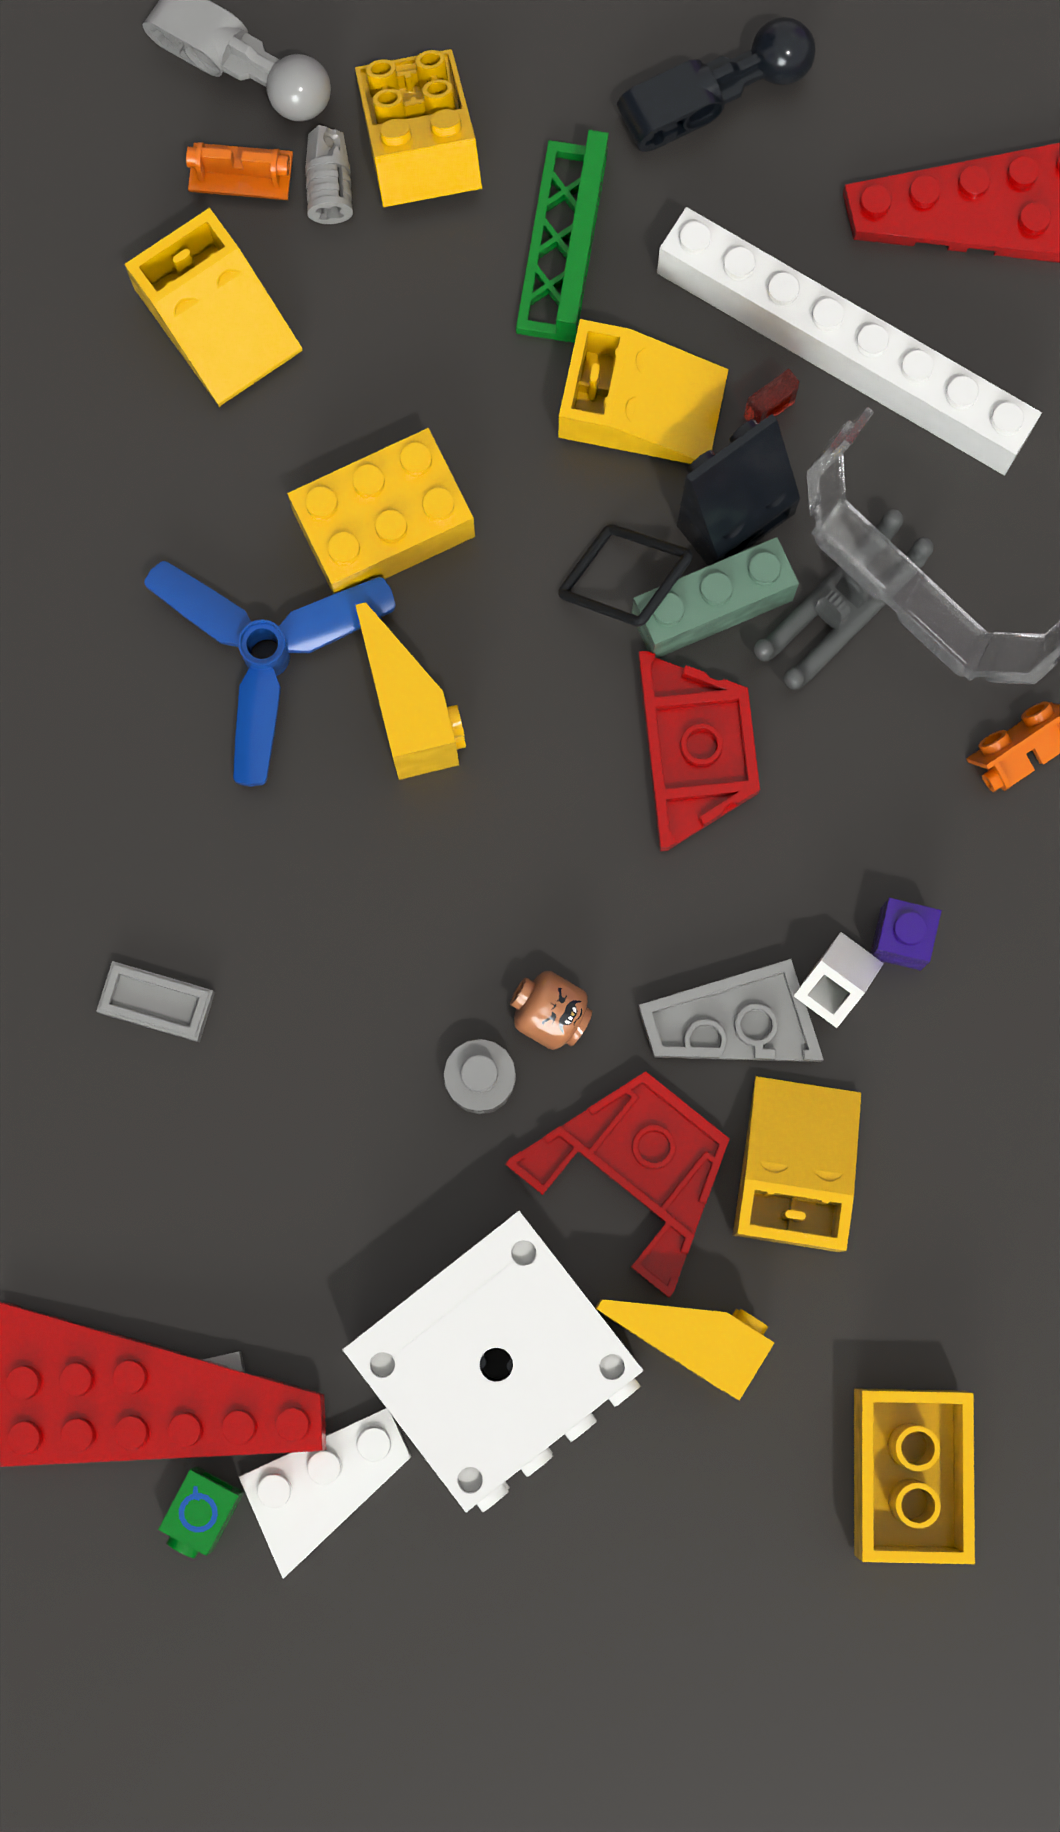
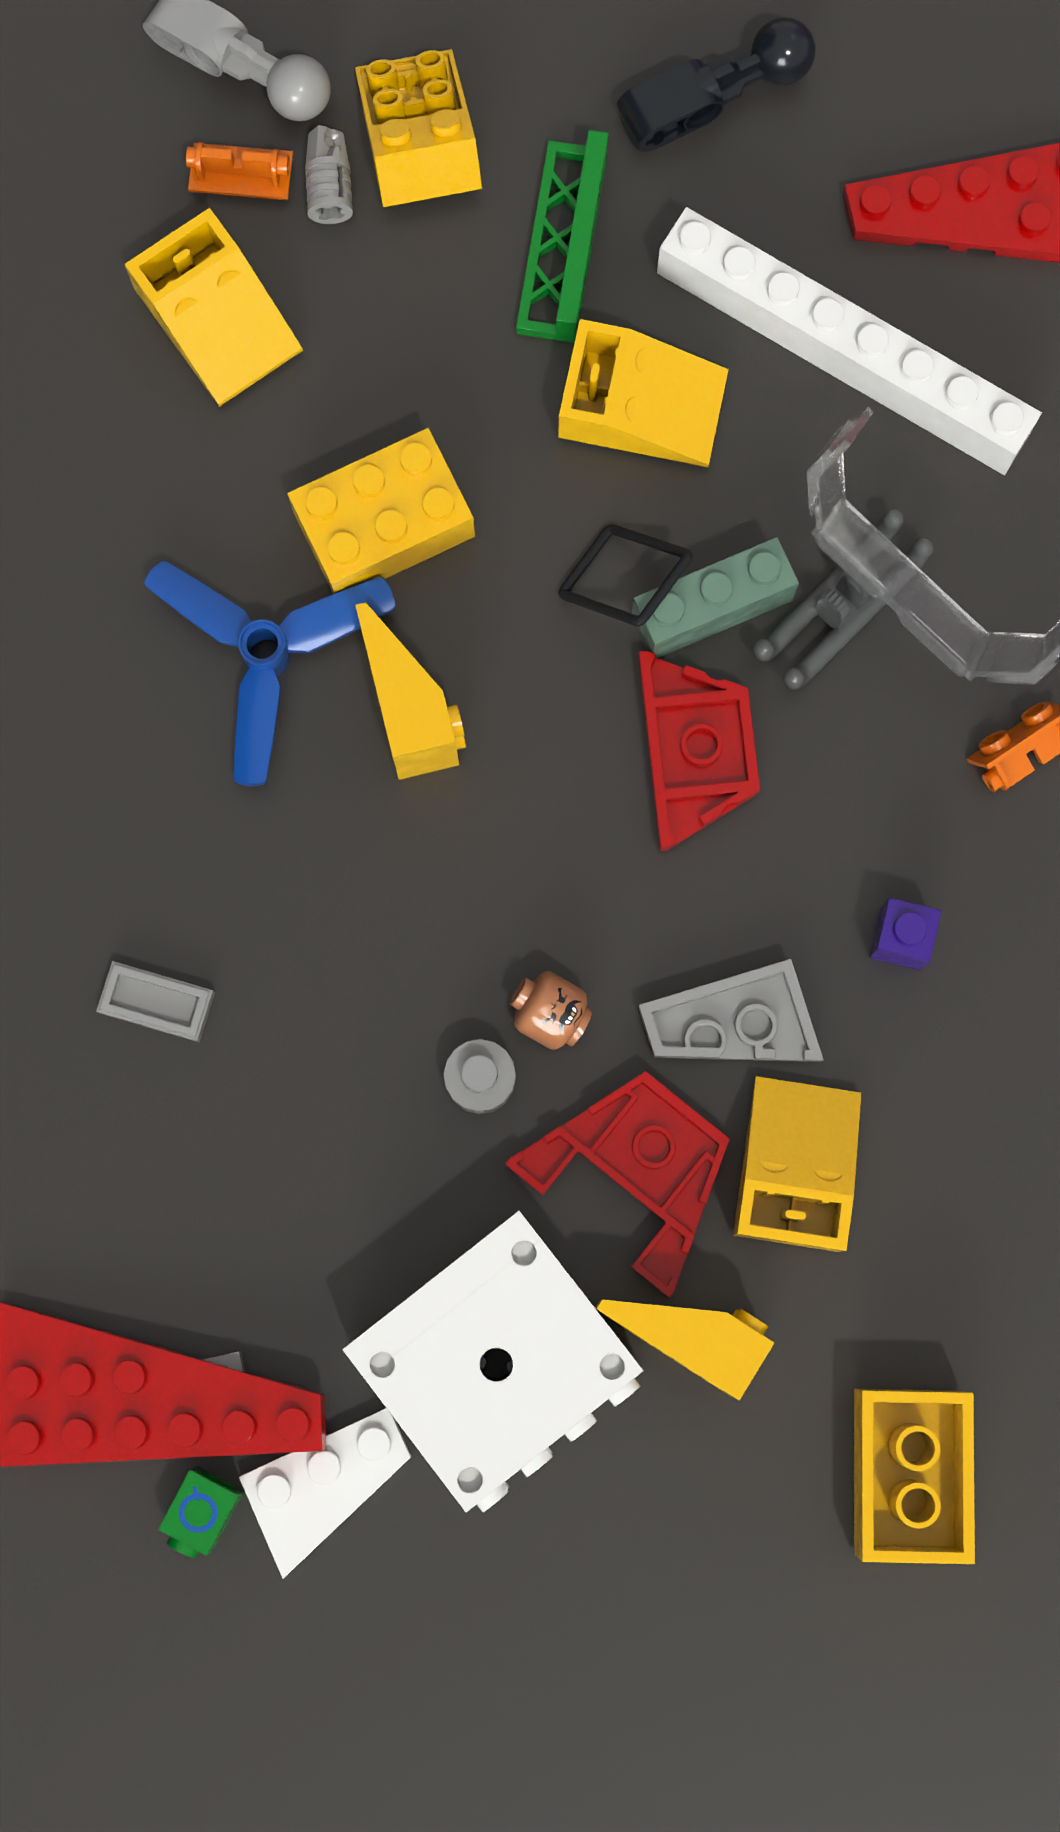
(738, 492): black slope -> none
(773, 397): clear red tile -> none
(838, 980): white brick -> none

